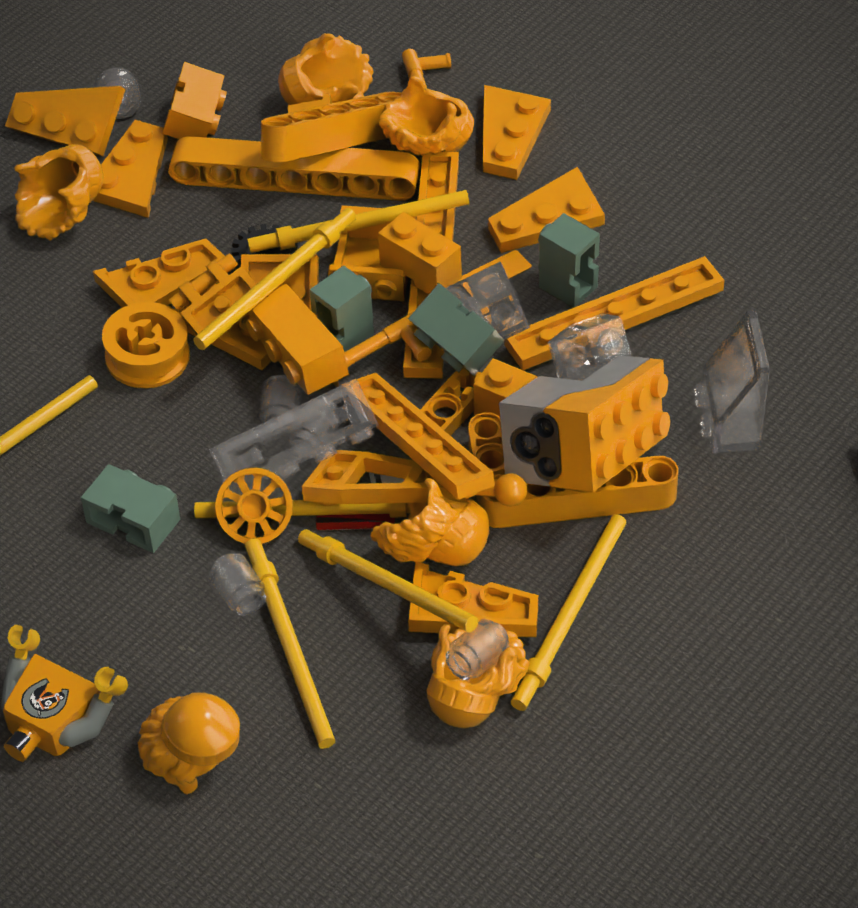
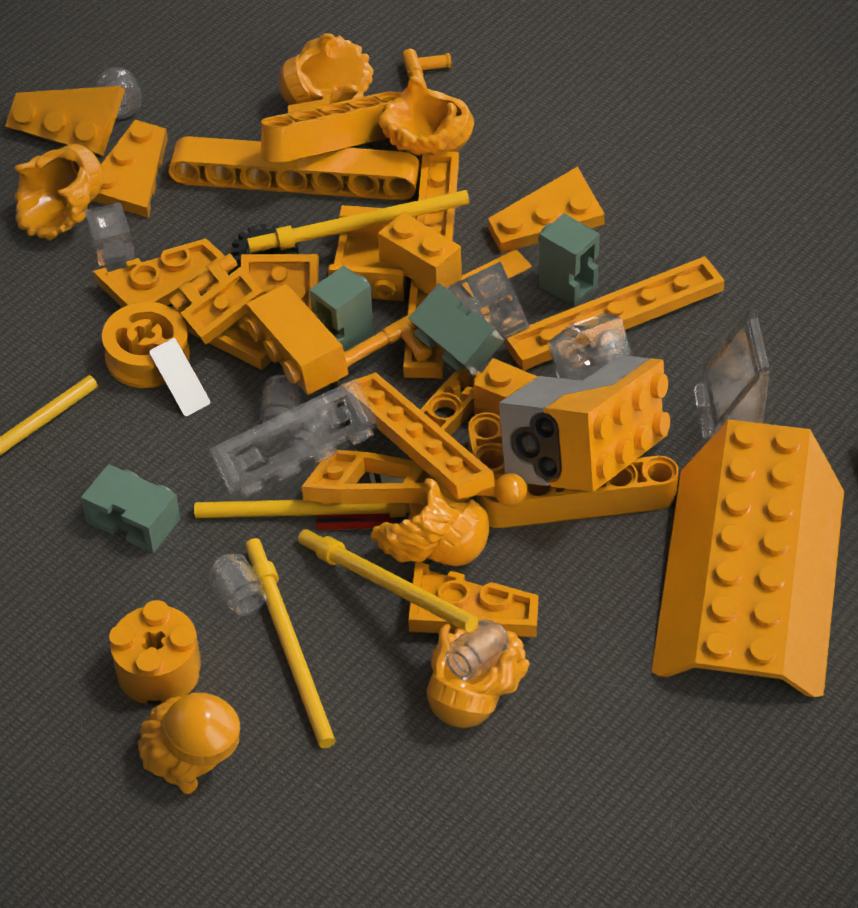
(50, 704): torso -> none
(109, 234): none -> clear brick
(155, 653): none -> light orange brick
(179, 377): none -> white sticker
(194, 103): light orange brick -> none
(253, 505): light orange wheel -> none
(323, 237): yellow bar -> none
(510, 129): light orange wing -> none
(540, 665): yellow bar -> none
(752, 558): none -> light orange piece

